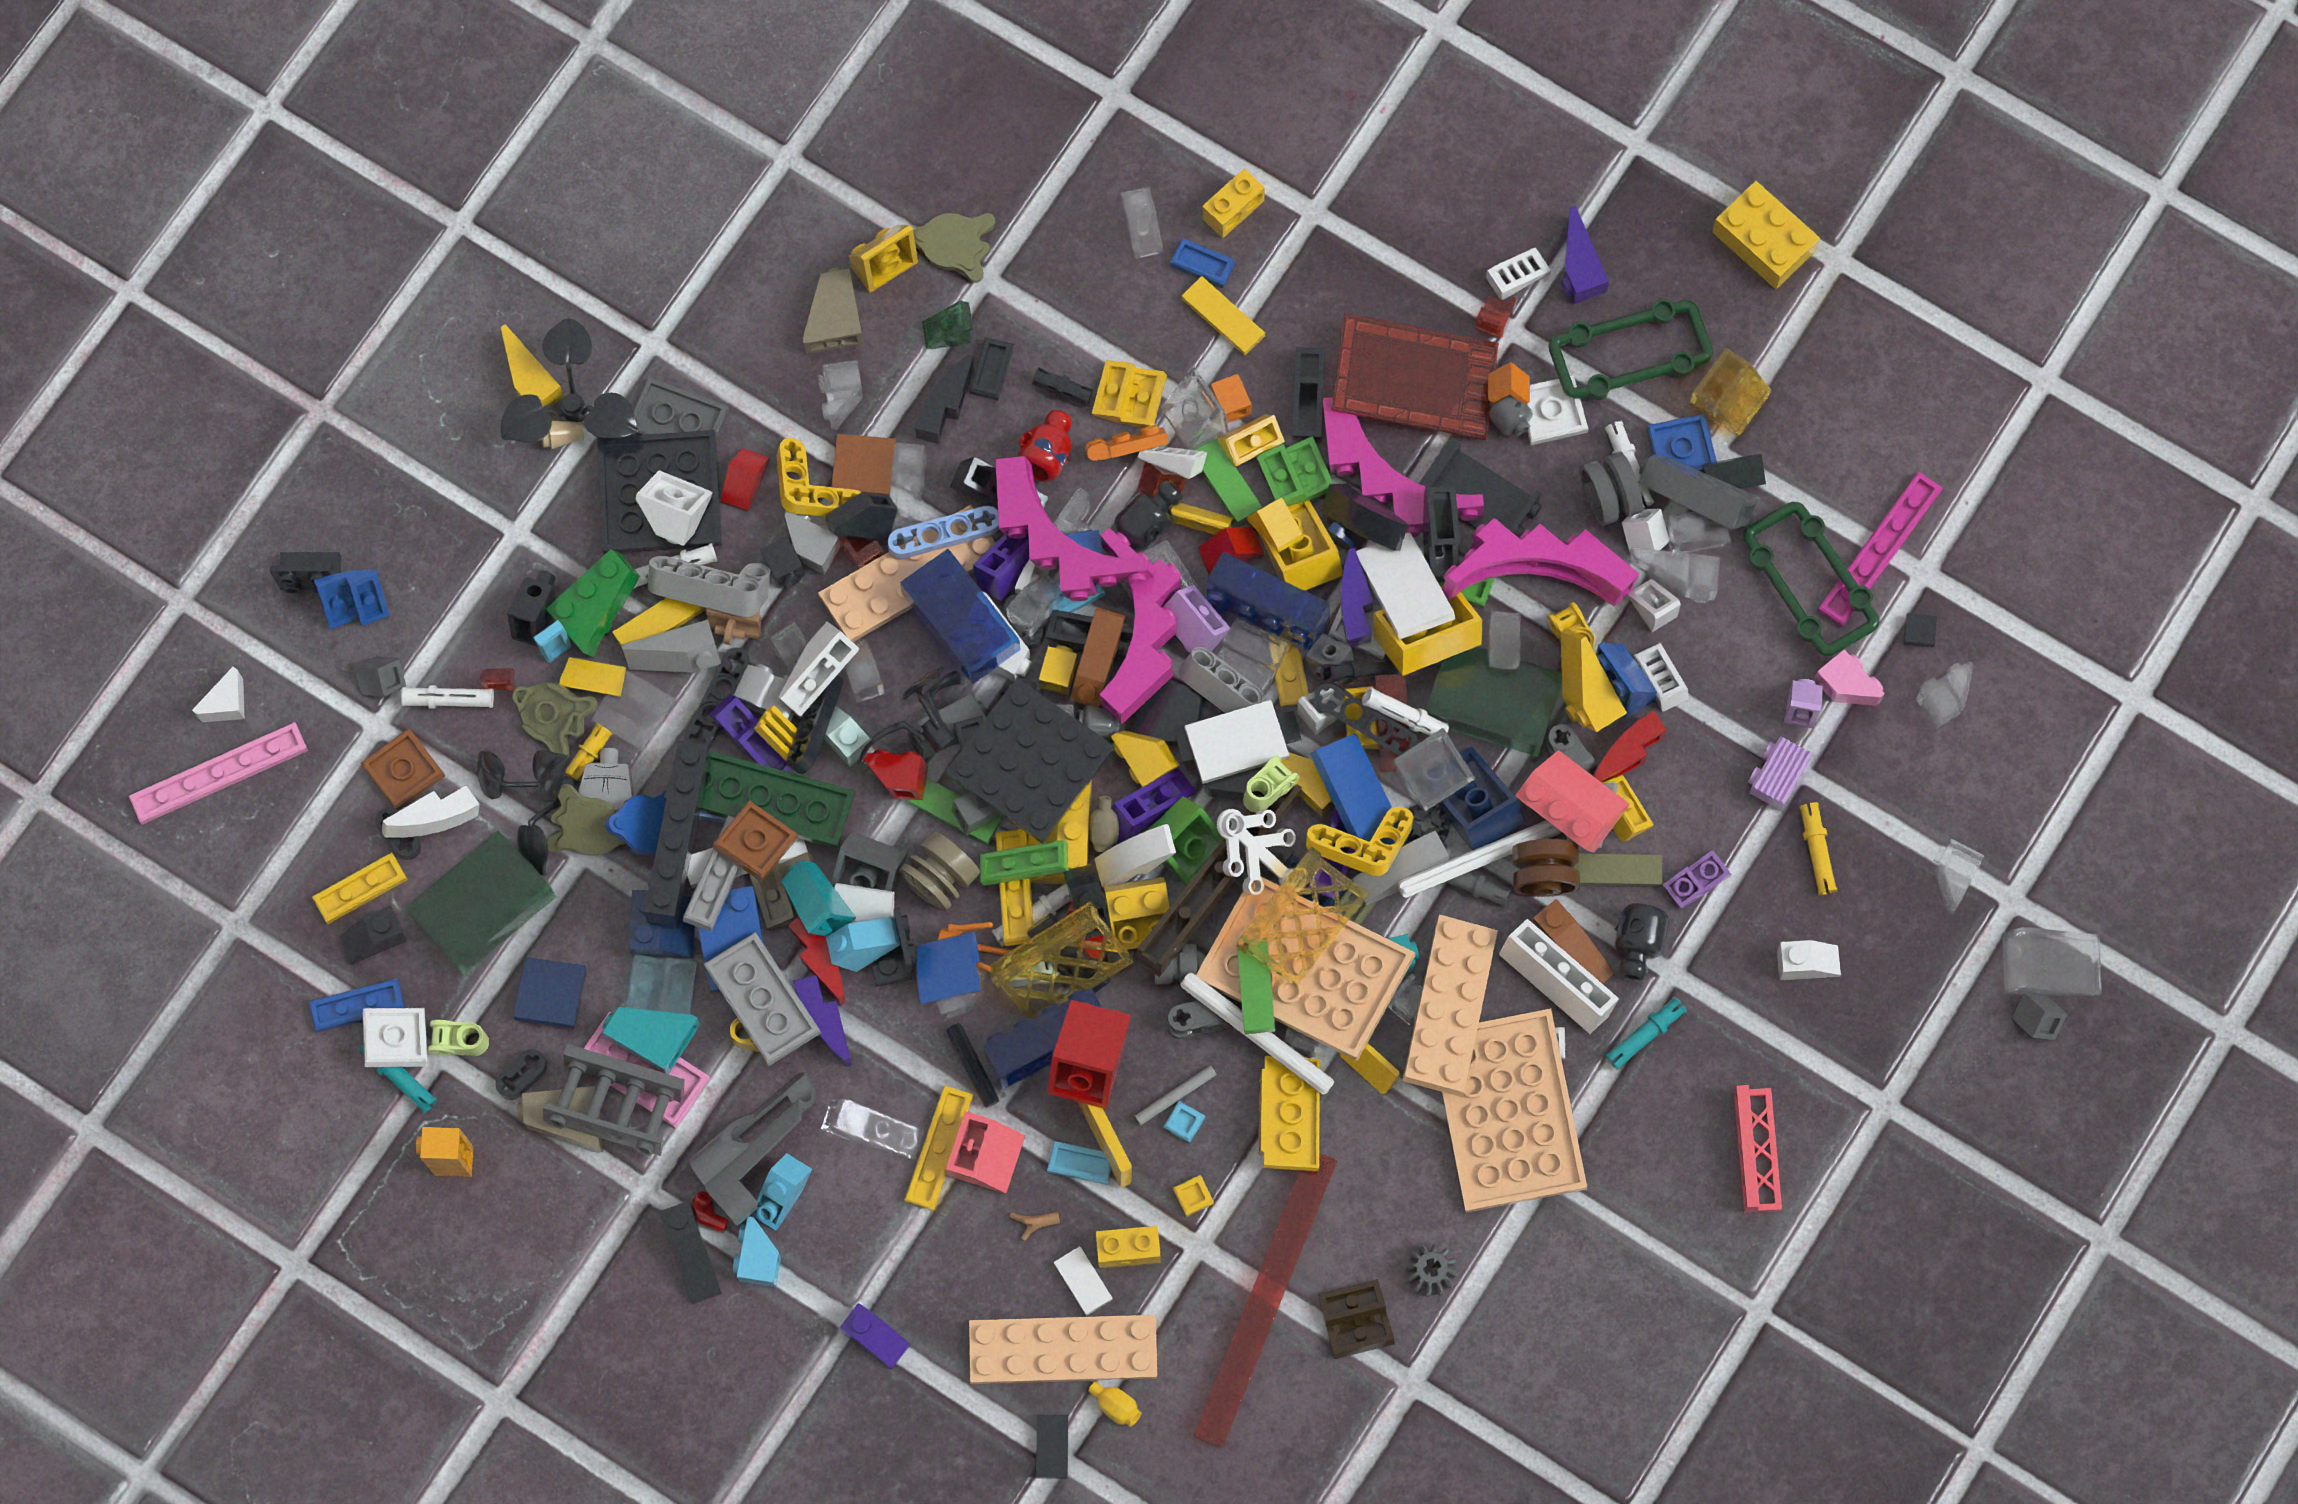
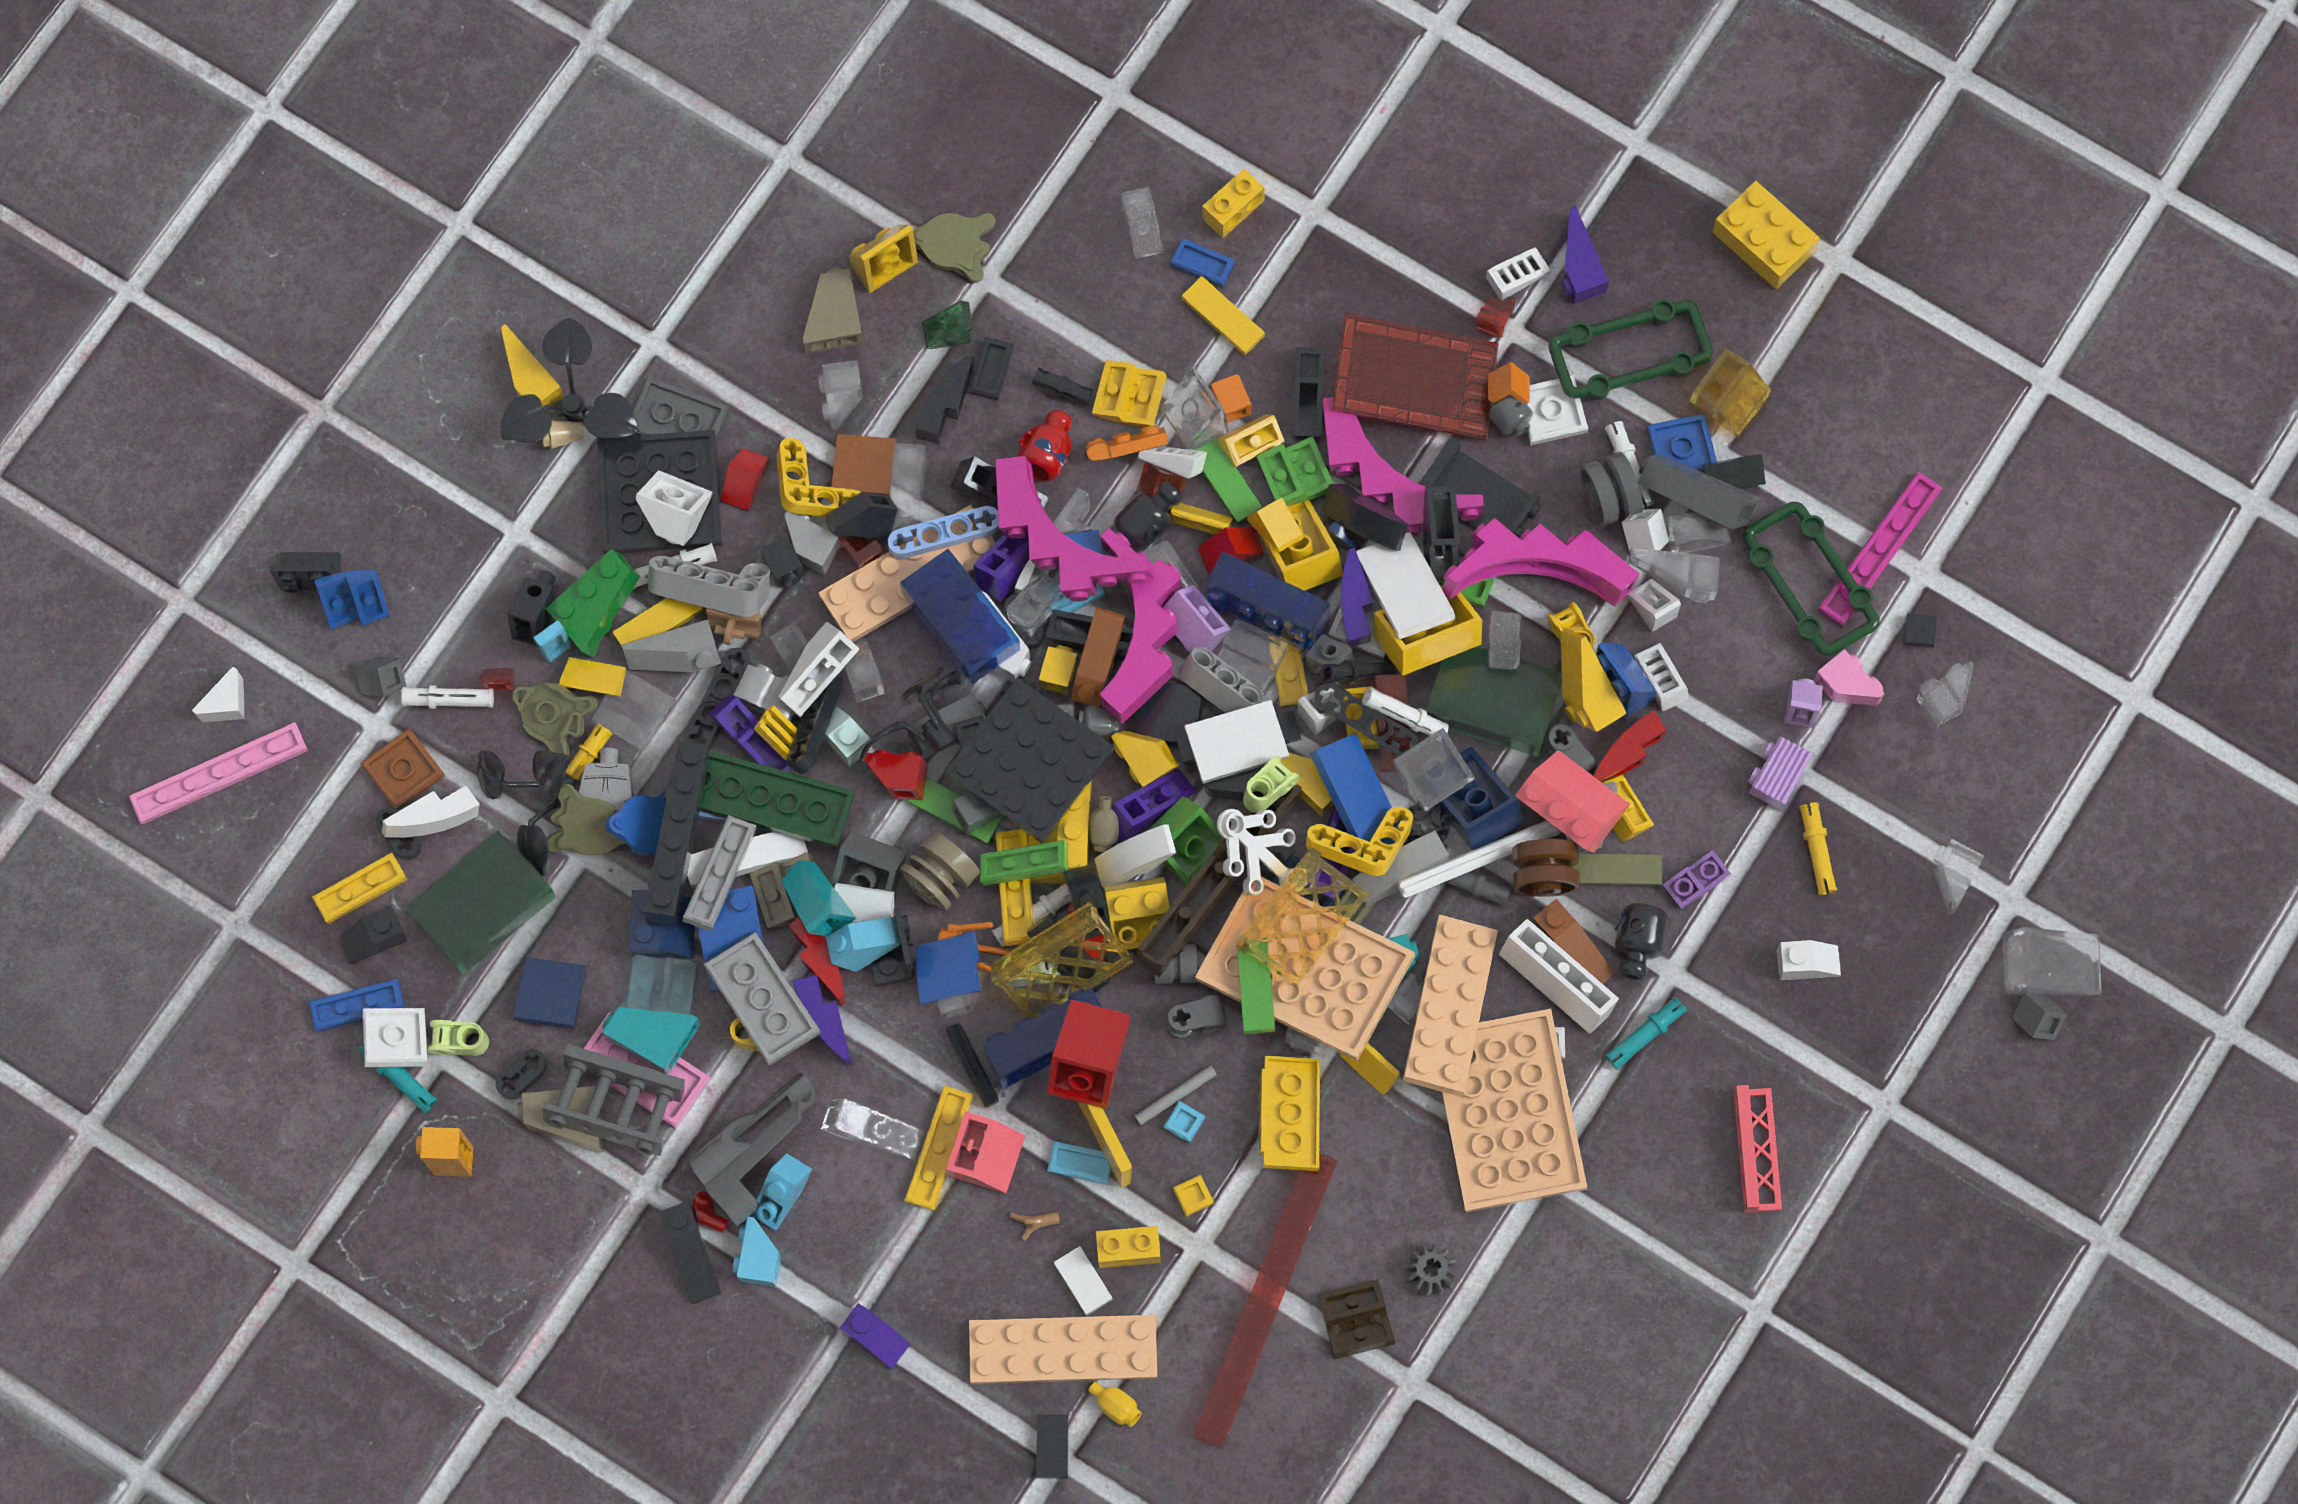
(755, 841): dark orange tile -> none
(1266, 1040): white axle -> none

